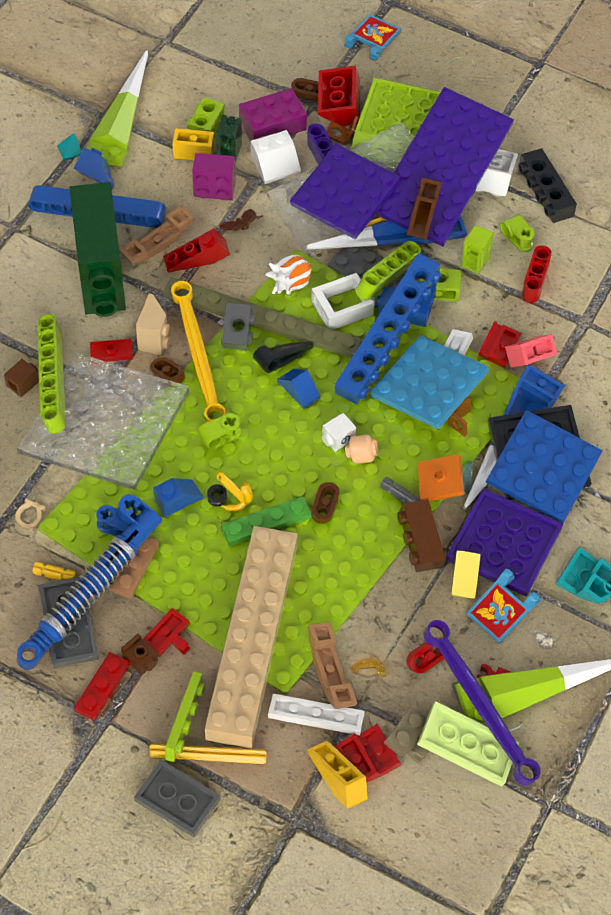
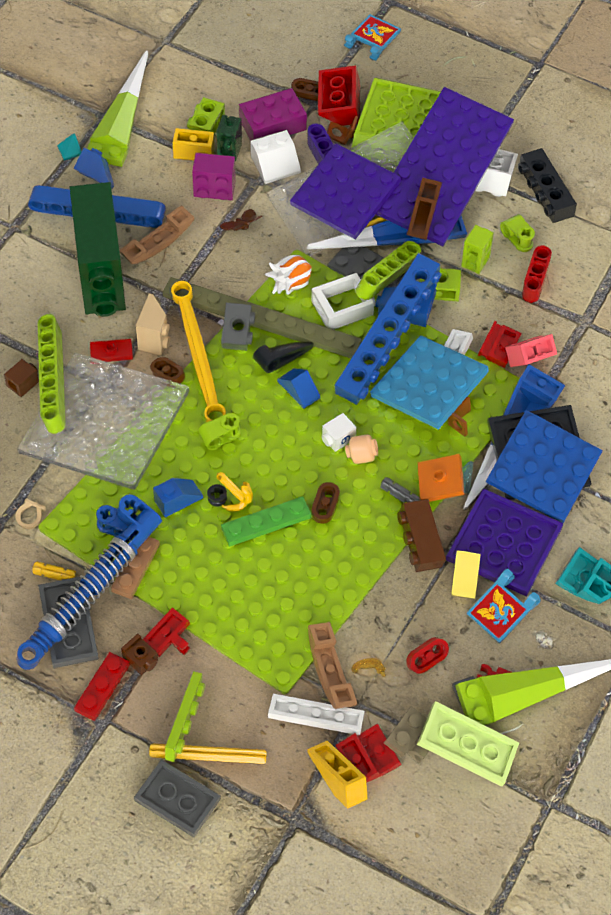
(198, 252): red slope -> none
(251, 638): tan brick -> none
(482, 703): dark purple piece -> none

